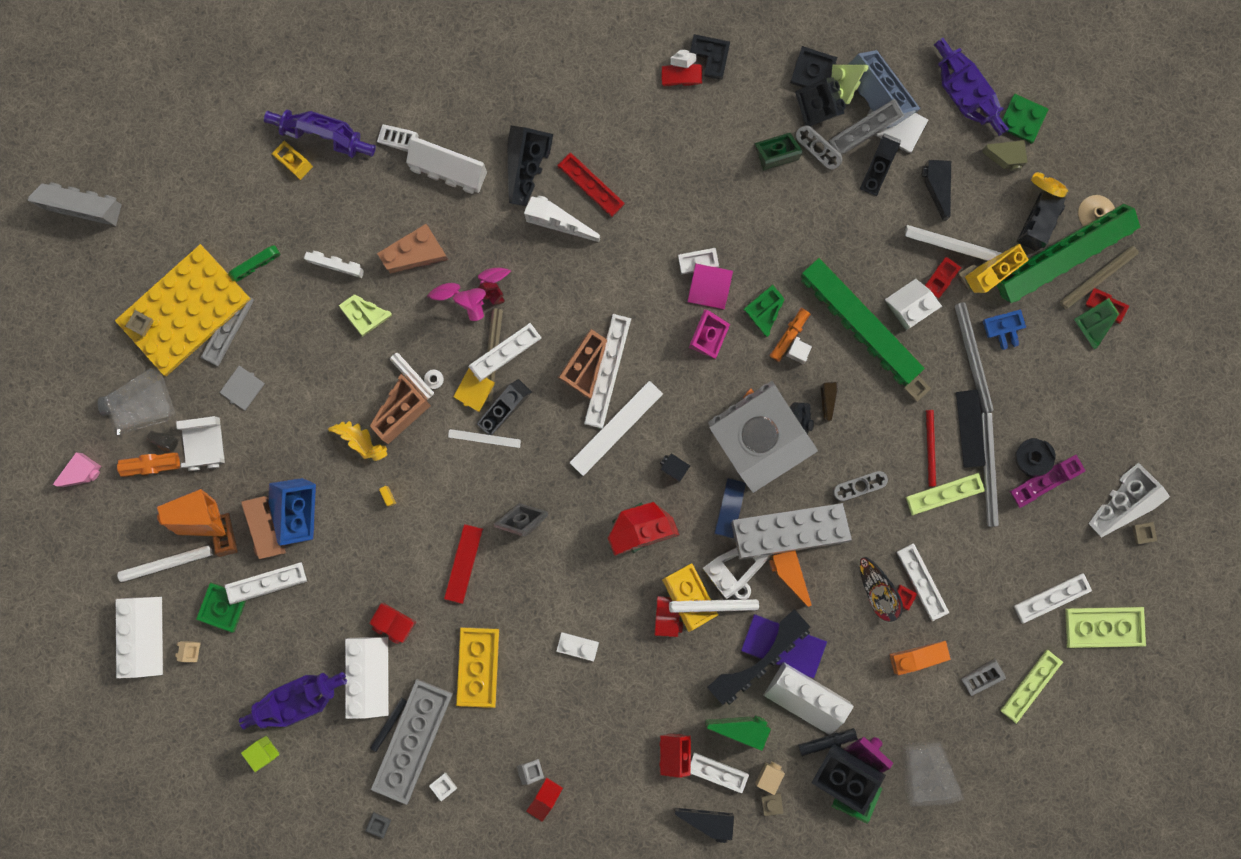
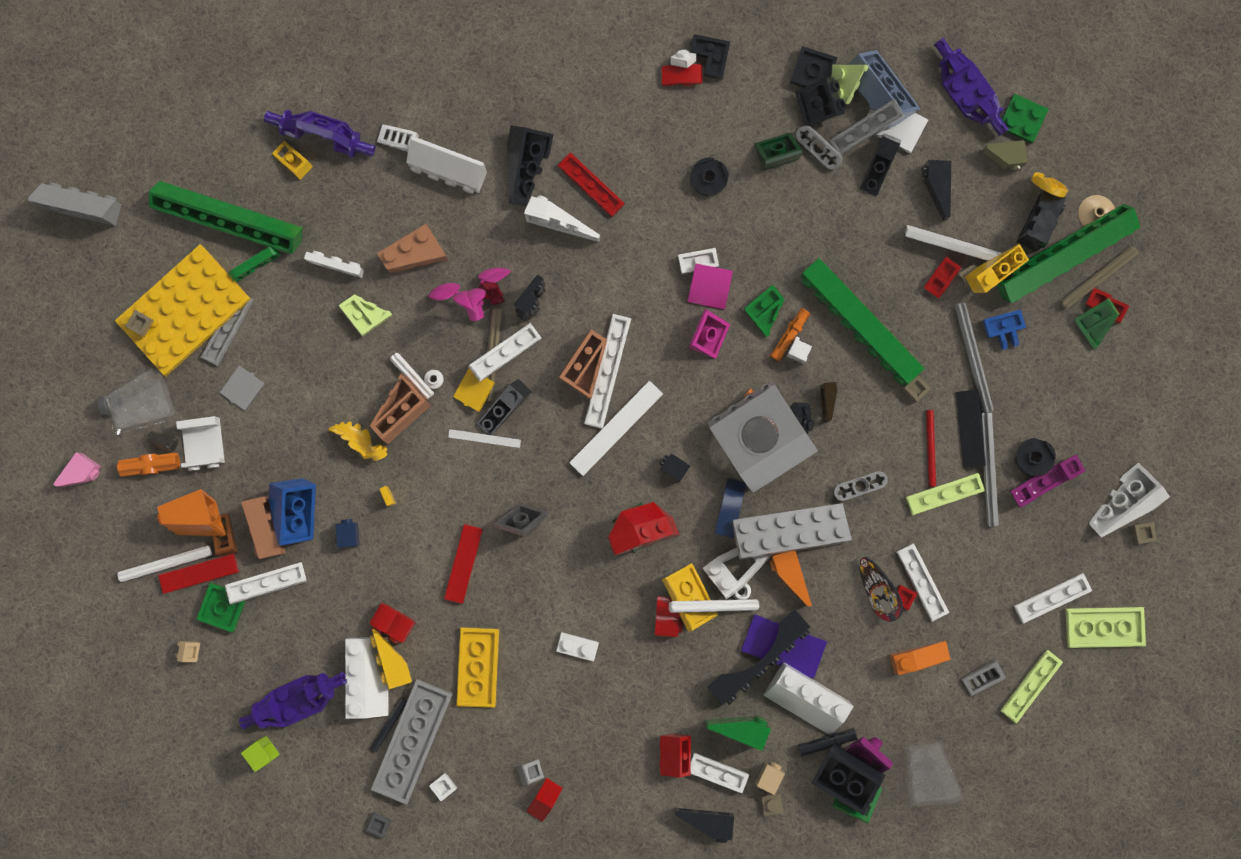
(139, 637): white slope -> none
(198, 573): none -> red tile
(225, 217): none -> green brick
(347, 533): none -> dark blue brick
(394, 665): none -> yellow slope
(527, 303): none -> black plate
(707, 187): none -> black plate
(912, 303): white slope -> none

